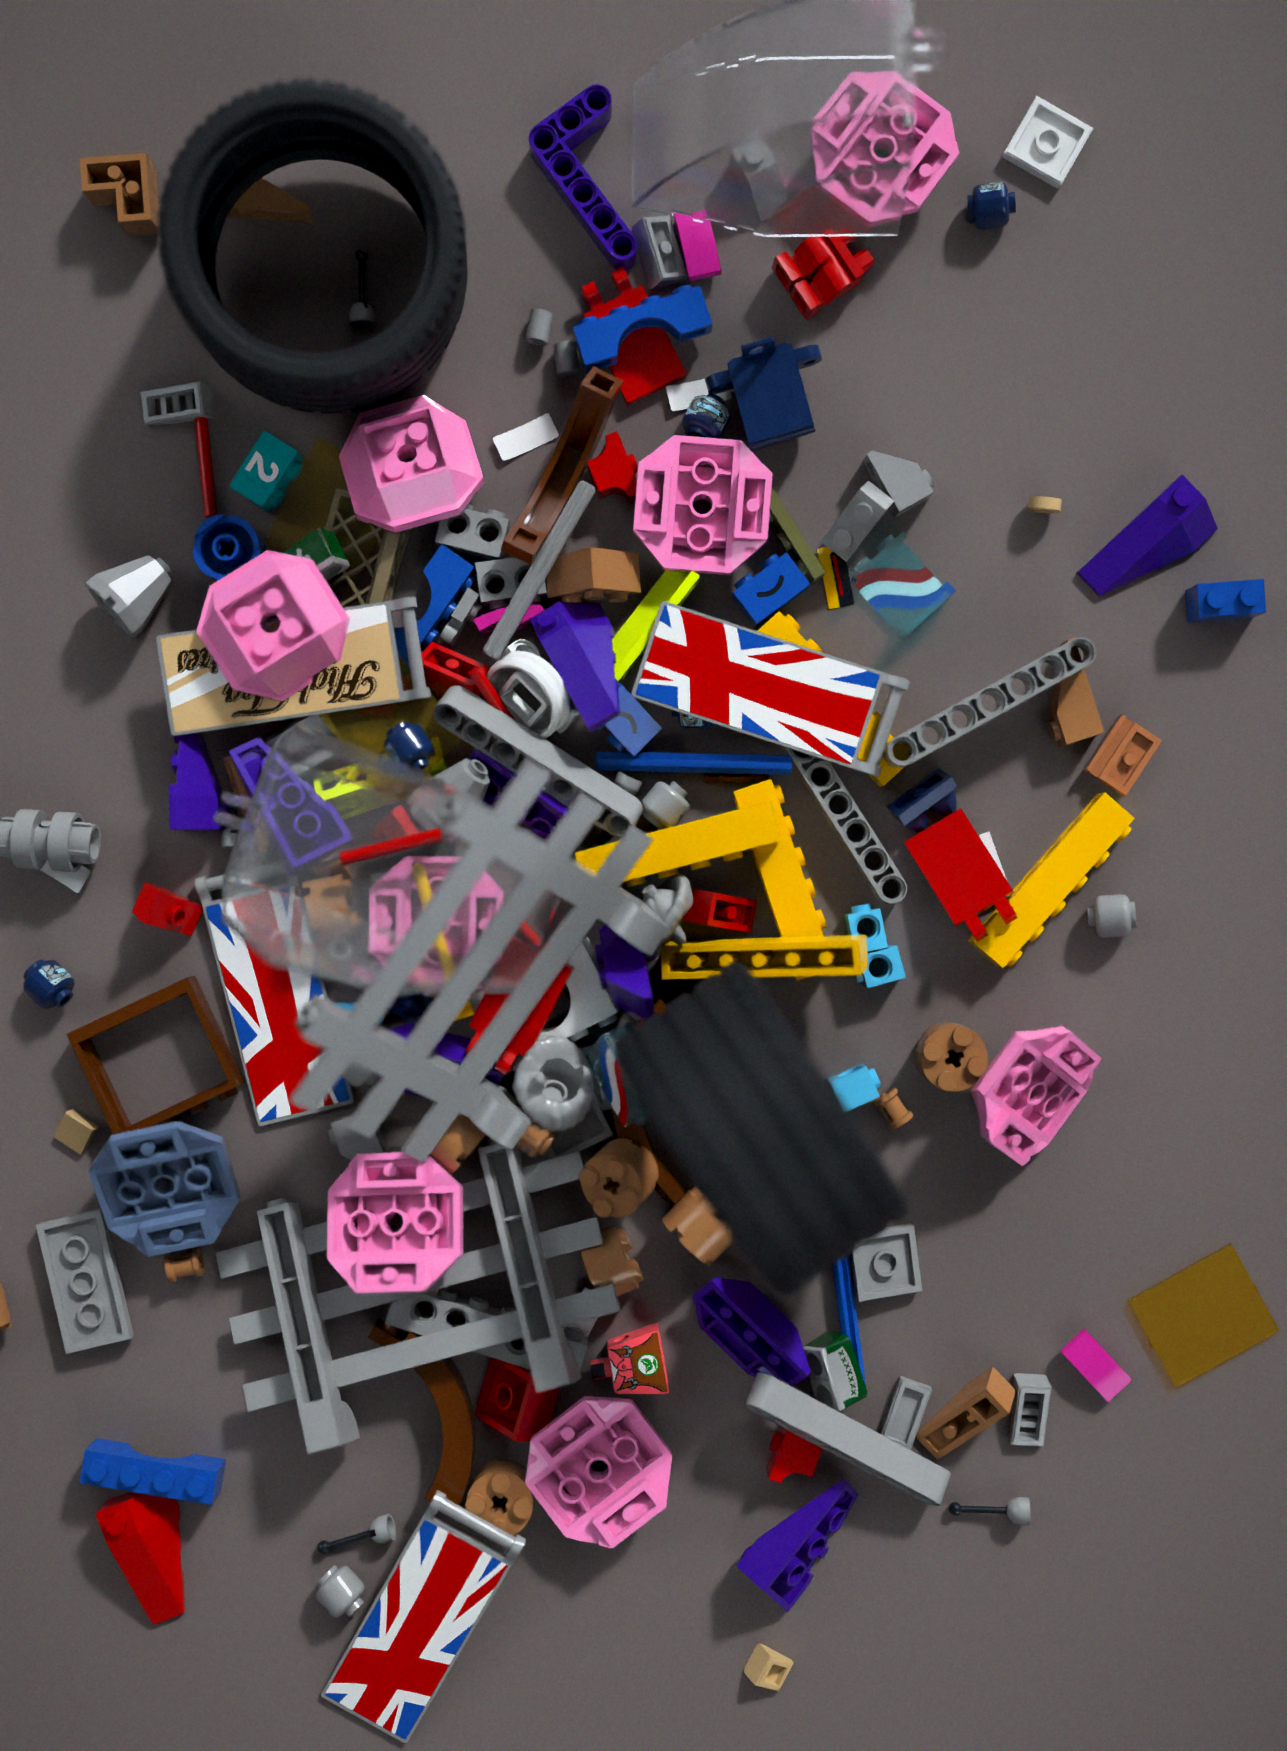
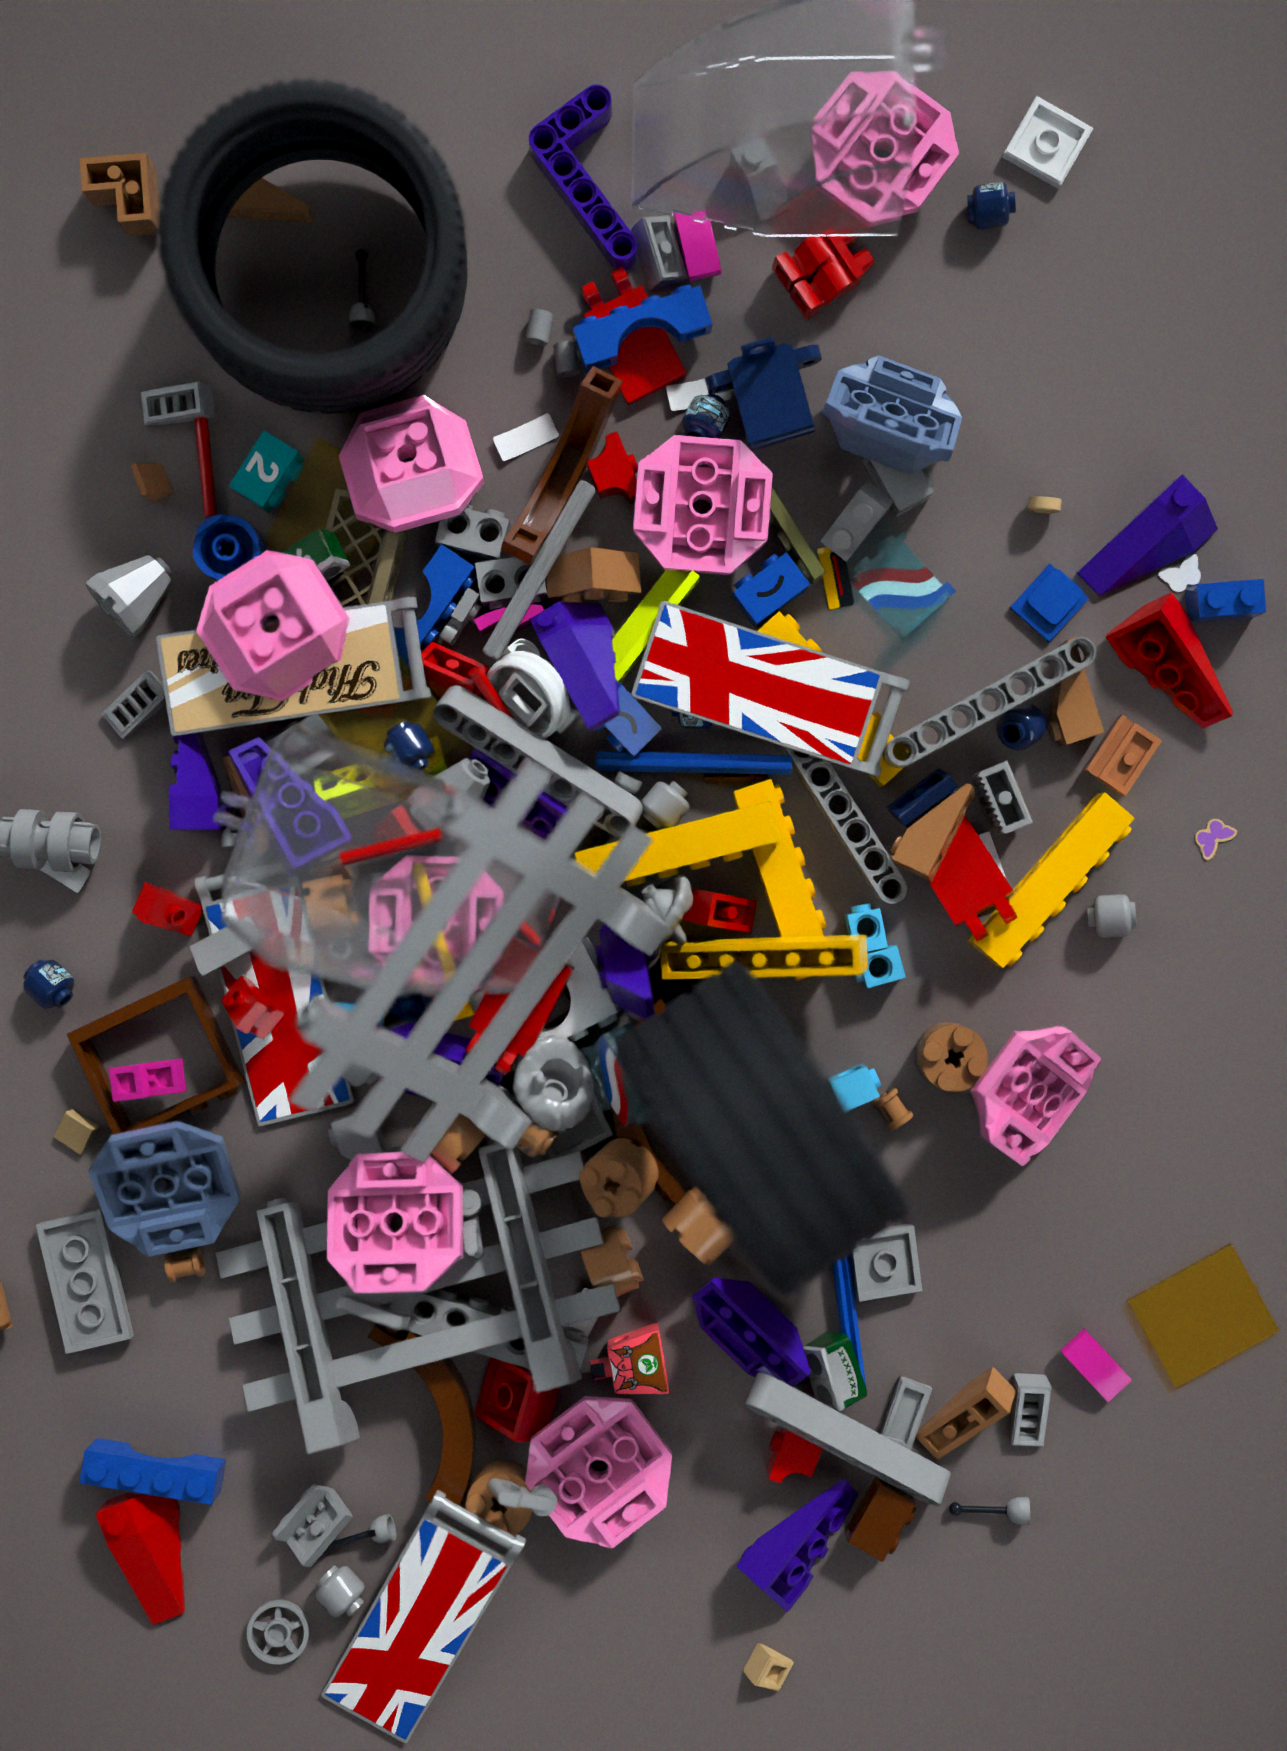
(137, 687): none -> light grey slope
(147, 1079): none -> dark pink slope
(151, 480): none -> medium nougat slope
(218, 950): none -> light grey slope
(251, 1008): none -> red brick
(278, 1632): none -> light grey wheel
(313, 1523): none -> light grey bracket
(373, 1312): none -> light grey tile
(471, 1228): none -> light grey piece
(539, 1499): none -> light grey piece
(880, 1519): none -> reddish brown brick
(893, 414): none -> sand blue piece
(929, 838): none -> medium nougat slope
(1002, 798): none -> light grey brick
(1021, 726): none -> dark blue head
(1049, 602): none -> blue piece
(1169, 653): none -> red wedge
(1180, 577): none -> white sticker
(1215, 833): none -> medium lavender sticker

